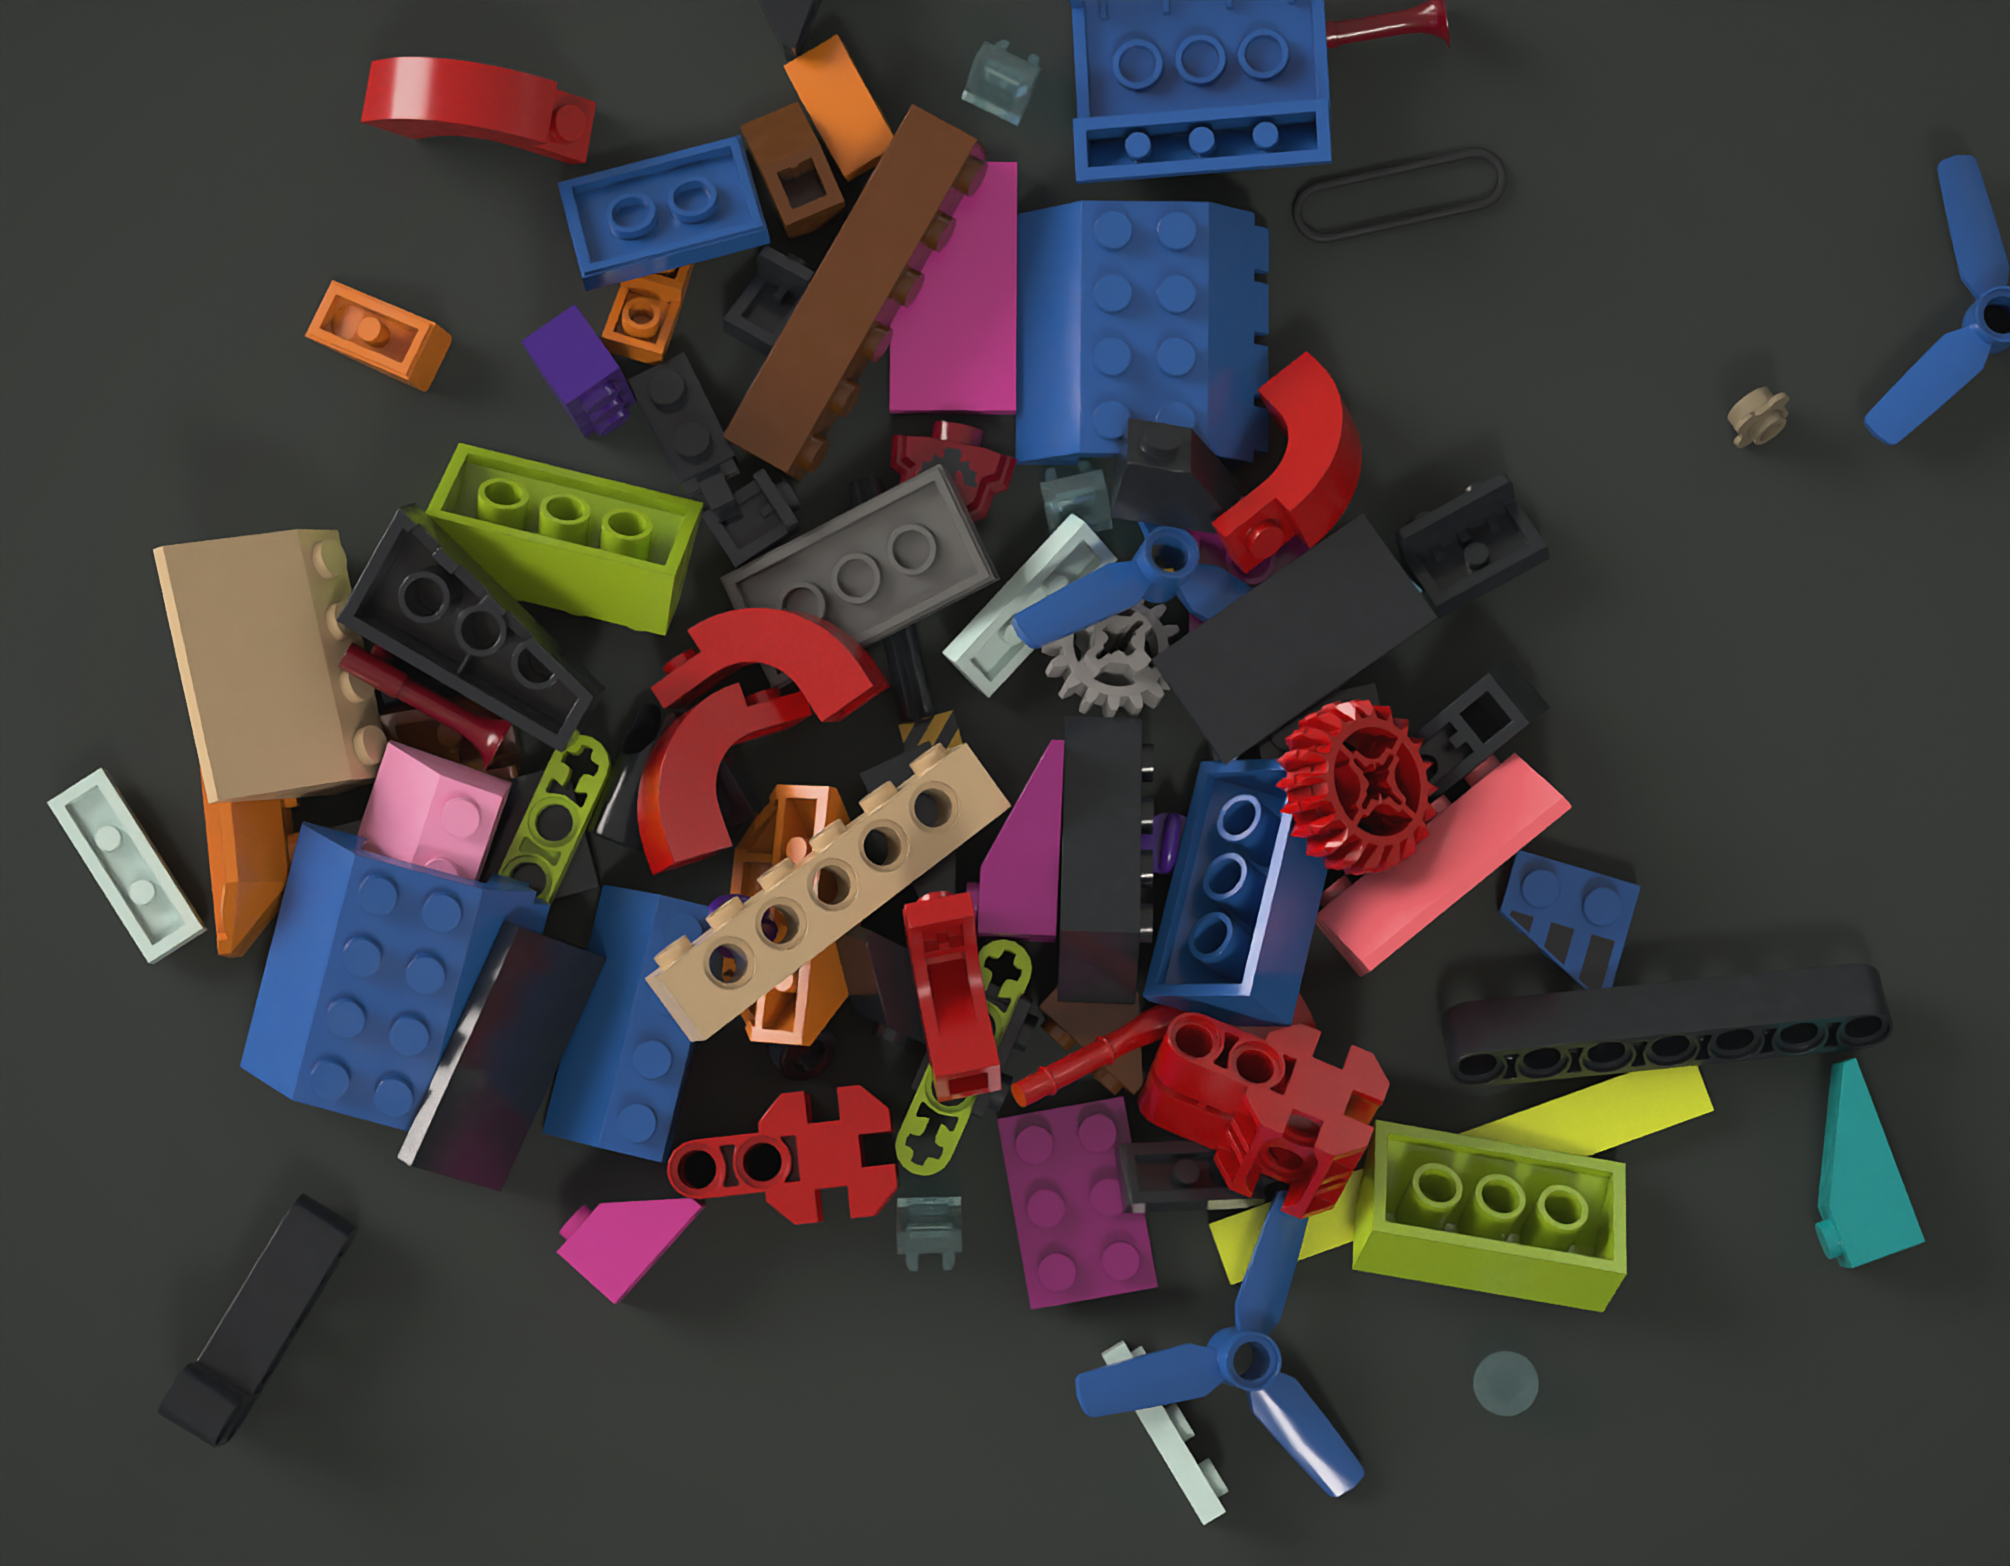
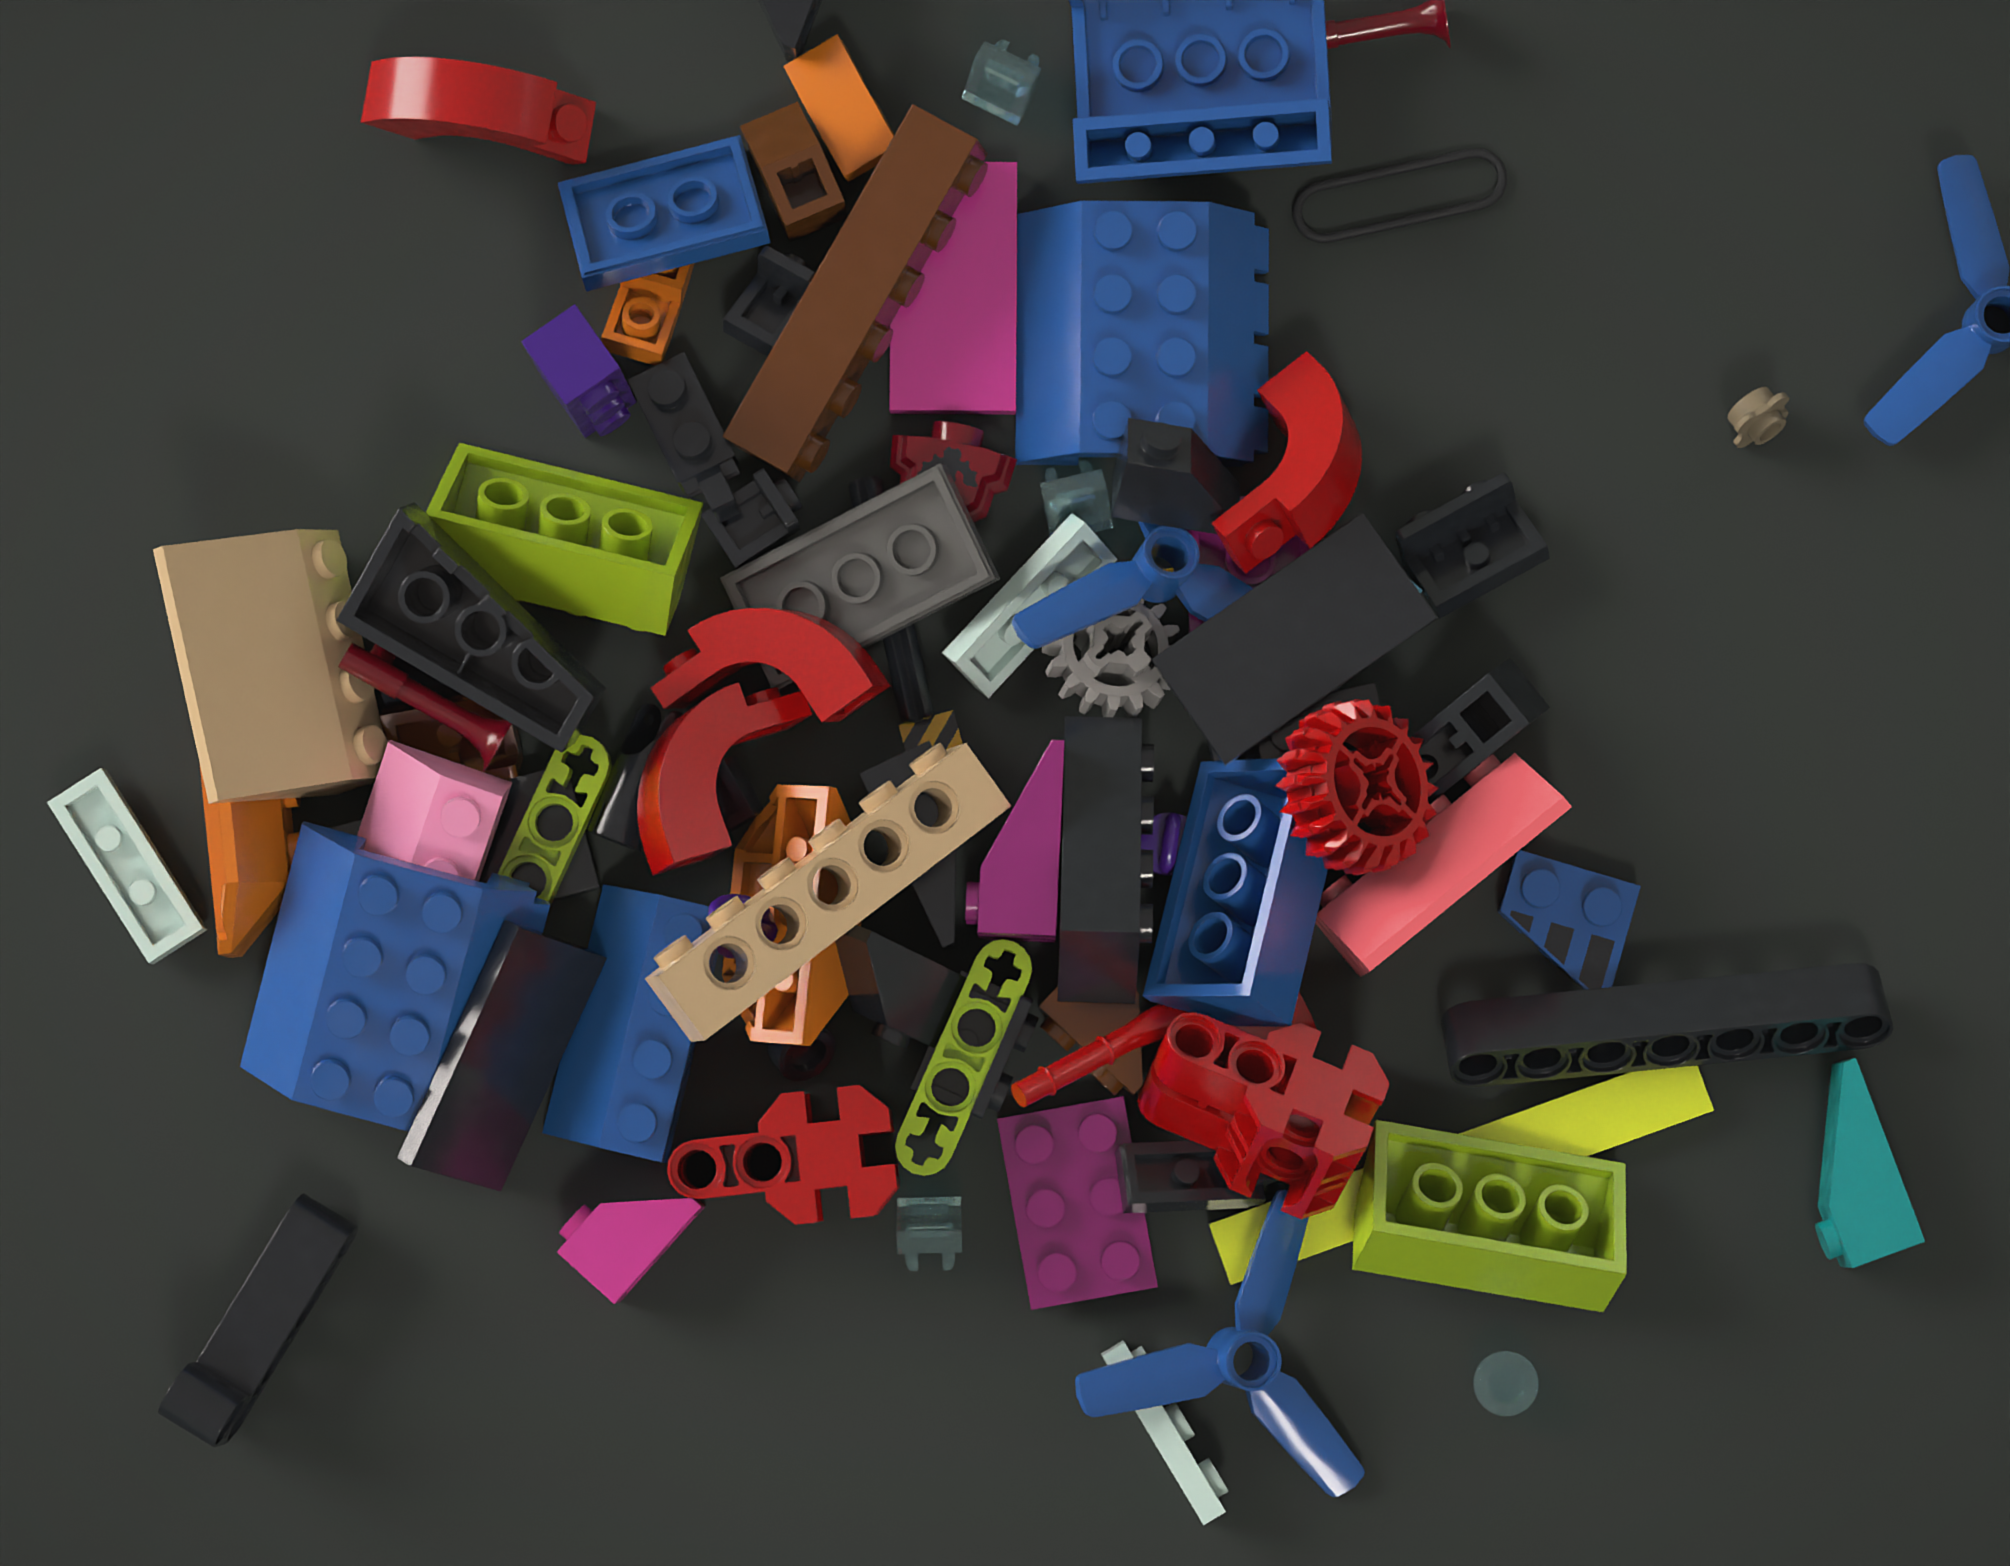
(380, 335): orange slope -> none
(951, 995): red arch -> none

